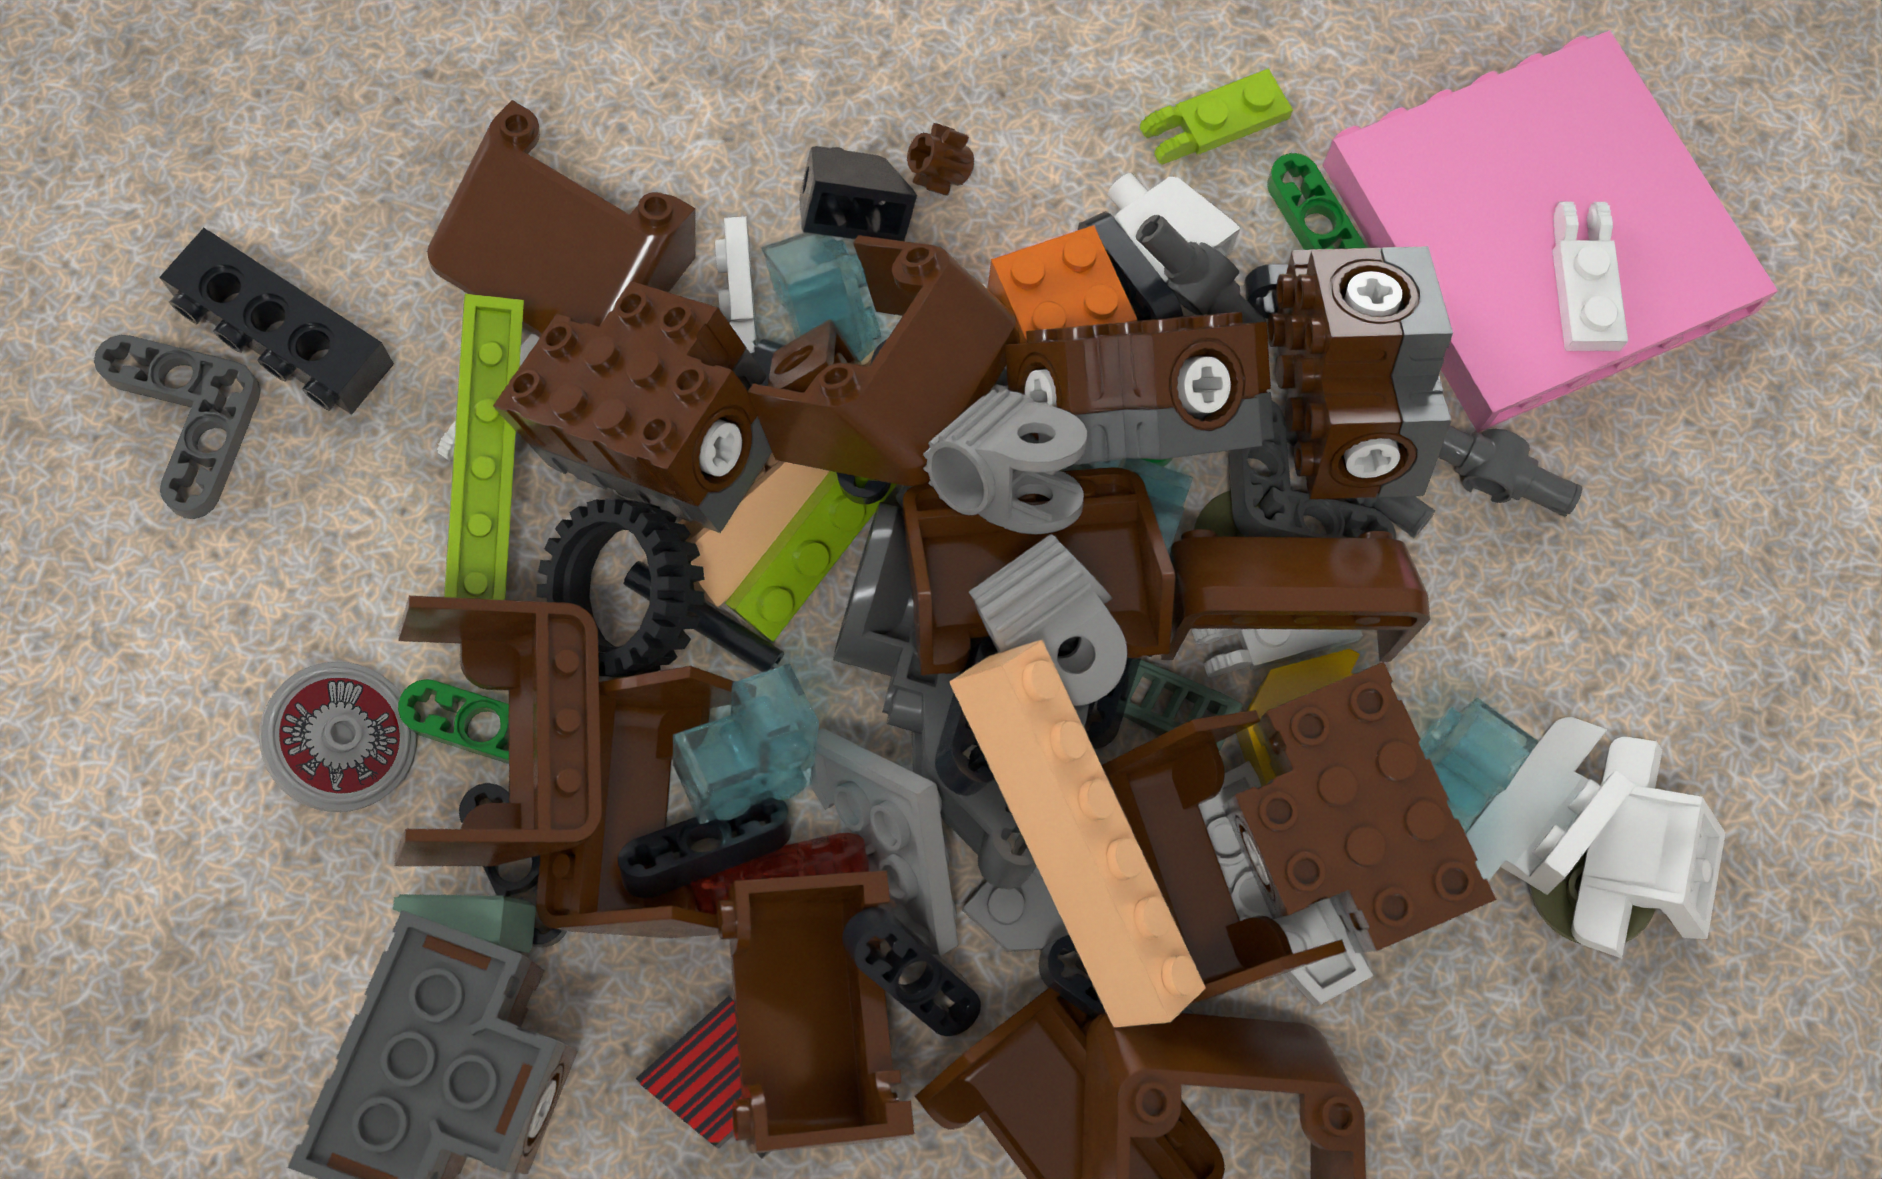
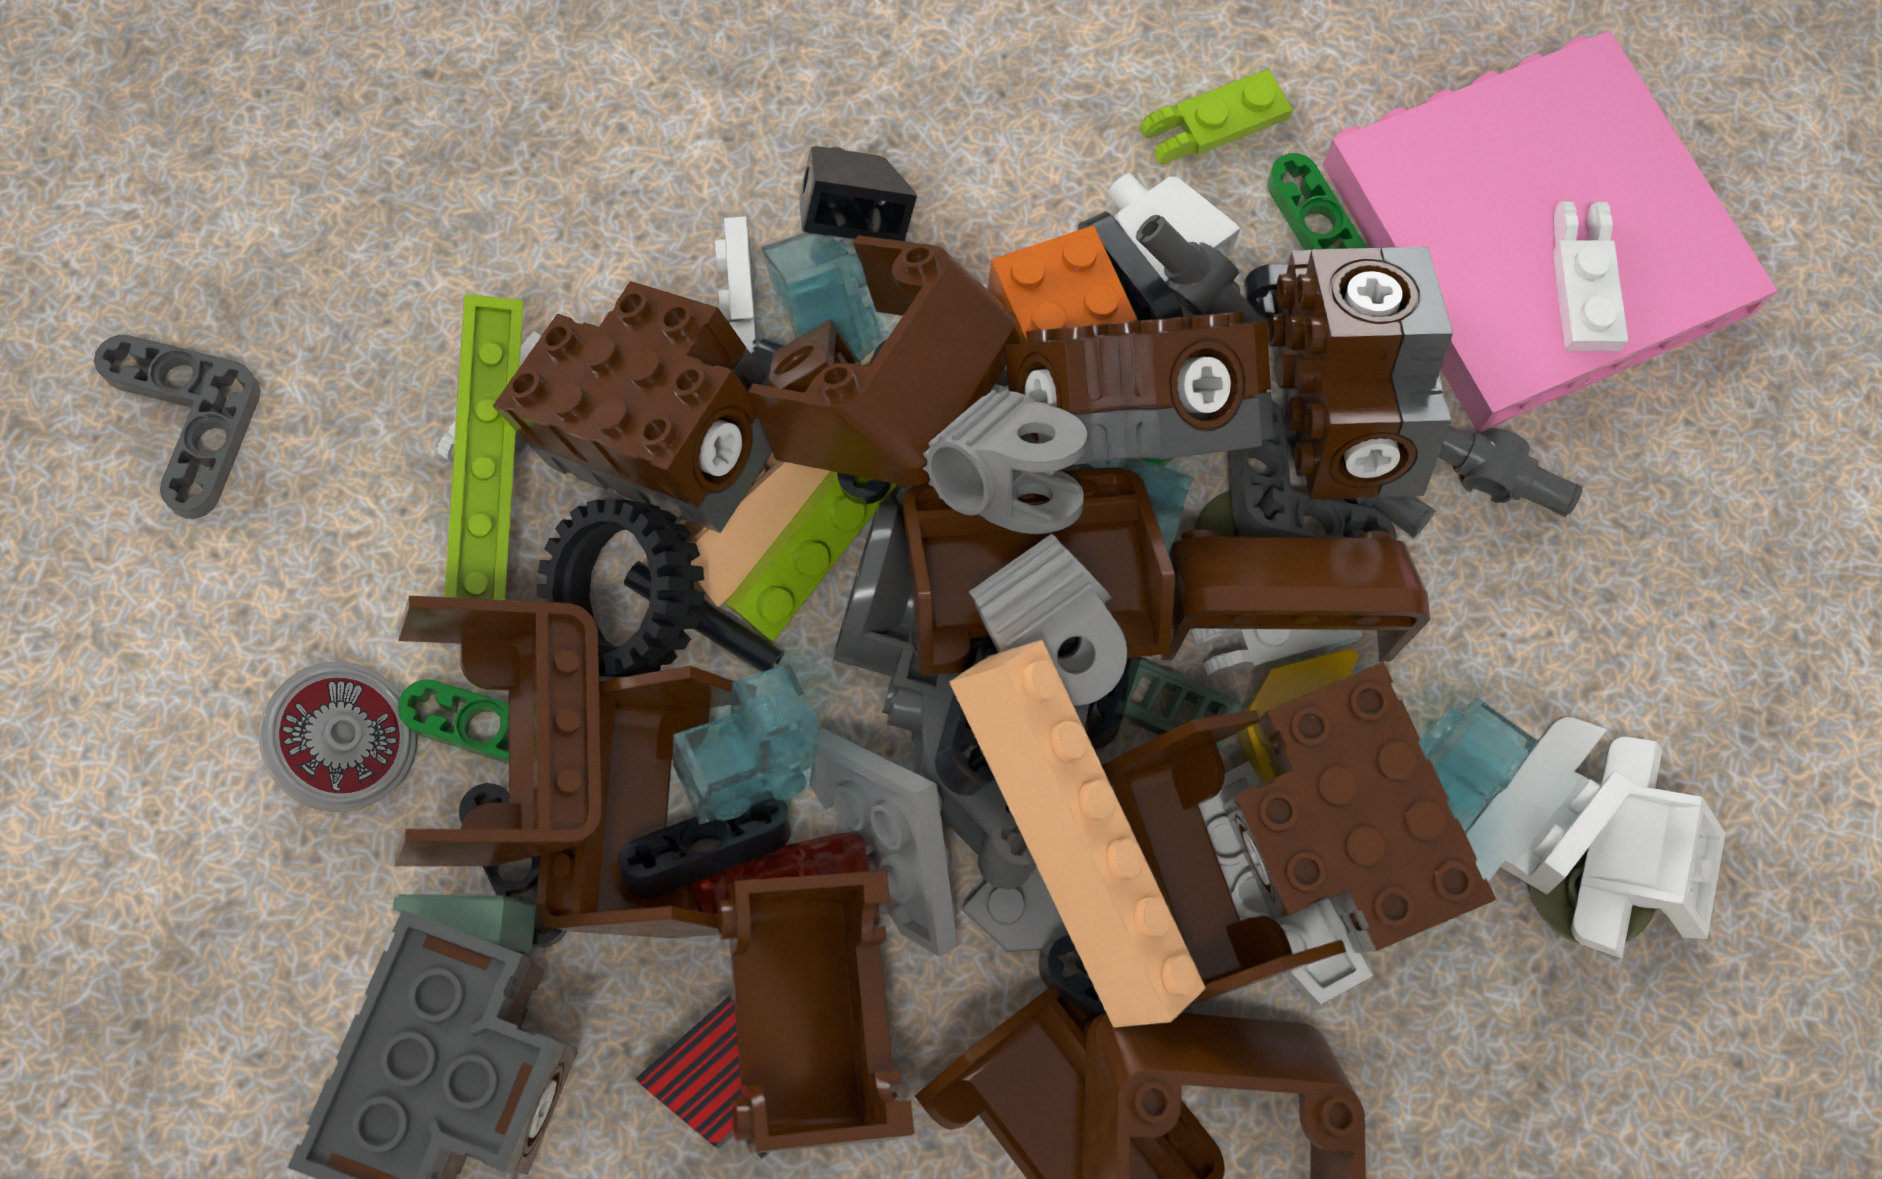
(214, 270): black brick -> none
(548, 240): reddish brown windscreen -> none
(906, 950): black beam -> none
(940, 159): reddish brown gear -> none

